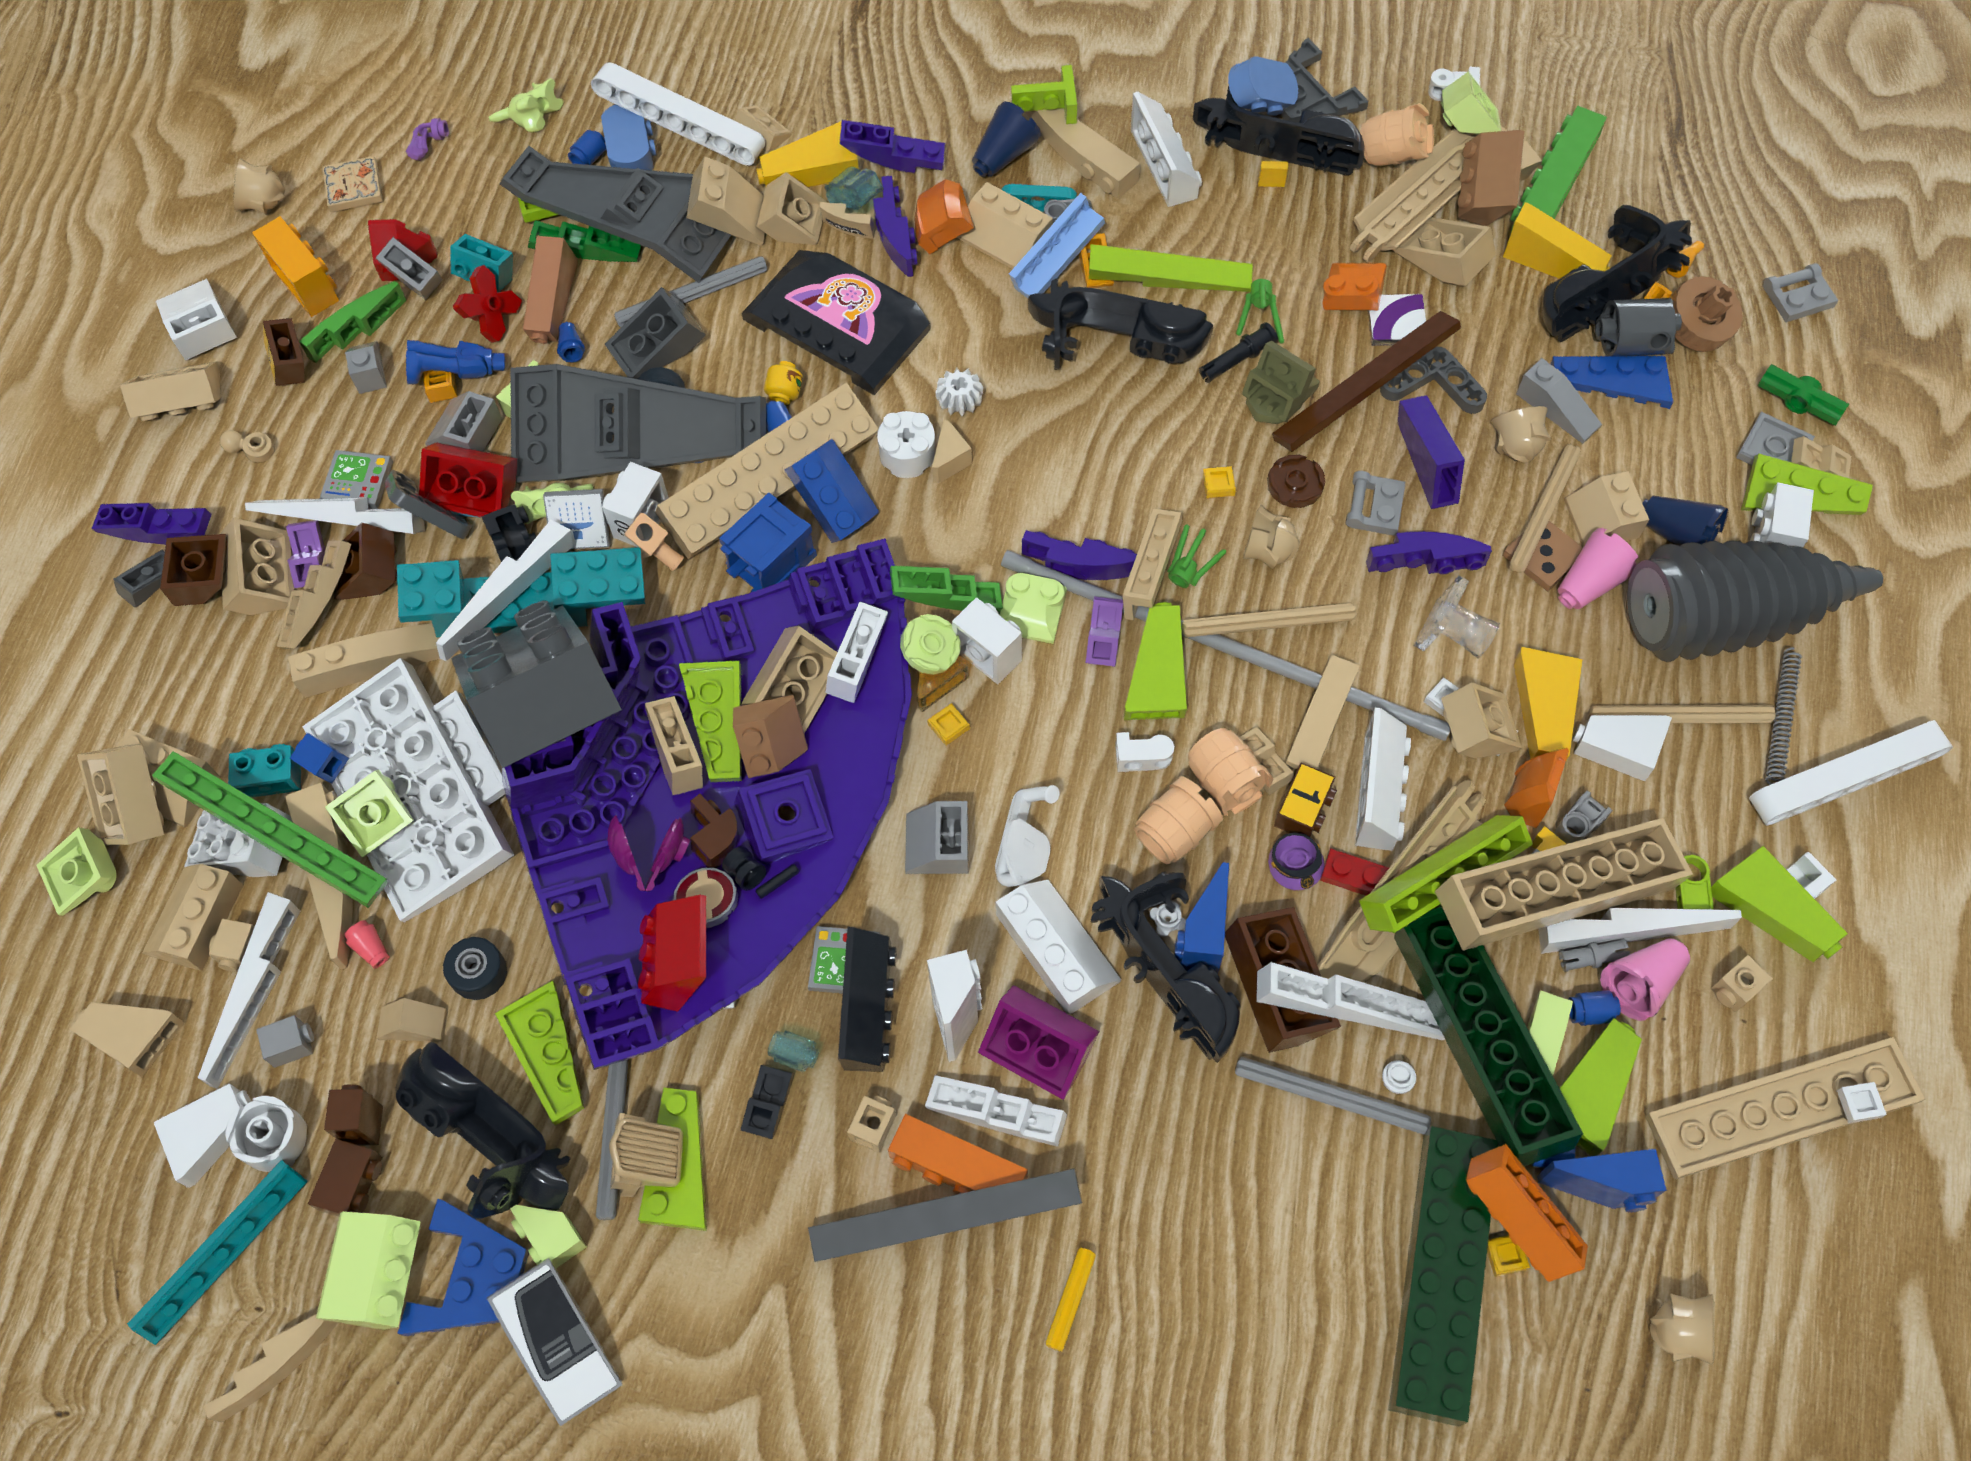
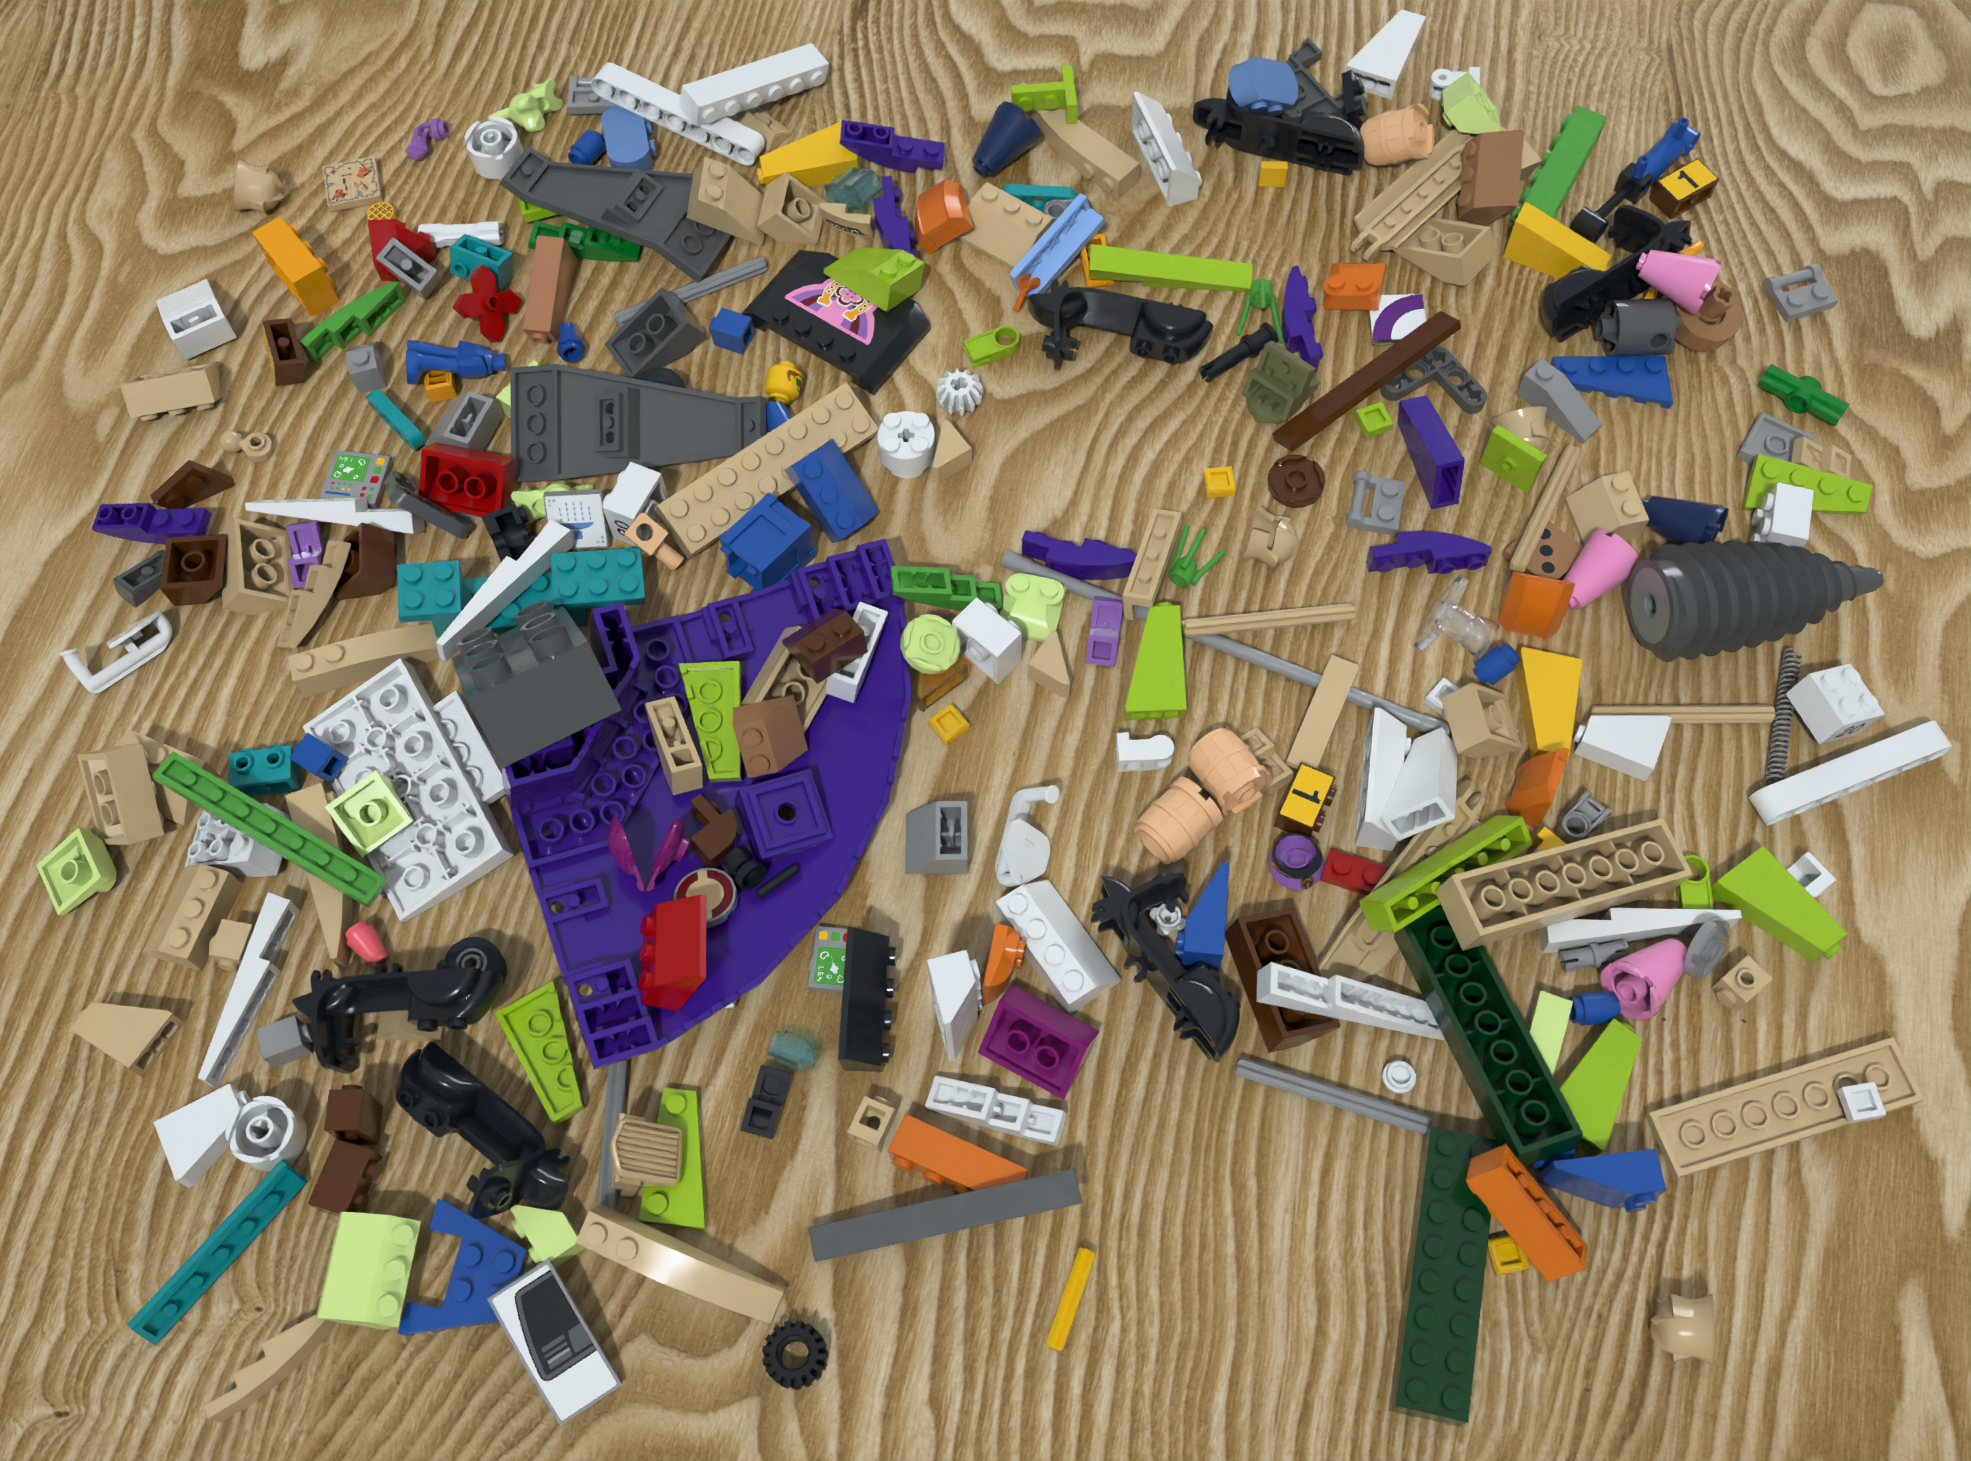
(127, 663): none -> white piece
(190, 485): none -> reddish brown wing
(381, 211): none -> tile
(396, 419): none -> teal beam
(433, 998): none -> black piece
(447, 234): none -> white axle
(493, 147): none -> white brick
(583, 99): none -> light grey plate
(677, 1264): none -> tan slope
(732, 331): none -> blue brick
(753, 84): none -> white brick
(779, 1340): none -> black tyre
(827, 644): none -> reddish brown slope
(879, 275): none -> lime slope
(986, 349): none -> lime piece
(1004, 956): none -> orange slope
(1025, 285): none -> orange hand
(1049, 667): none -> tan slope
(1297, 319): none -> dark purple slope
(1353, 99): none -> black wing
(1374, 420): none -> lime plate
(1387, 54): none -> white slope
(1424, 787): none -> white slope
(1496, 663): none -> blue brick
(1513, 458): none -> lime plate
(1534, 605): none -> orange slope
(1637, 178): none -> piece
(1679, 276): none -> bright pink cone
(1683, 188): none -> brick
(1706, 948): none -> light grey tile
(1835, 703): none -> white brick

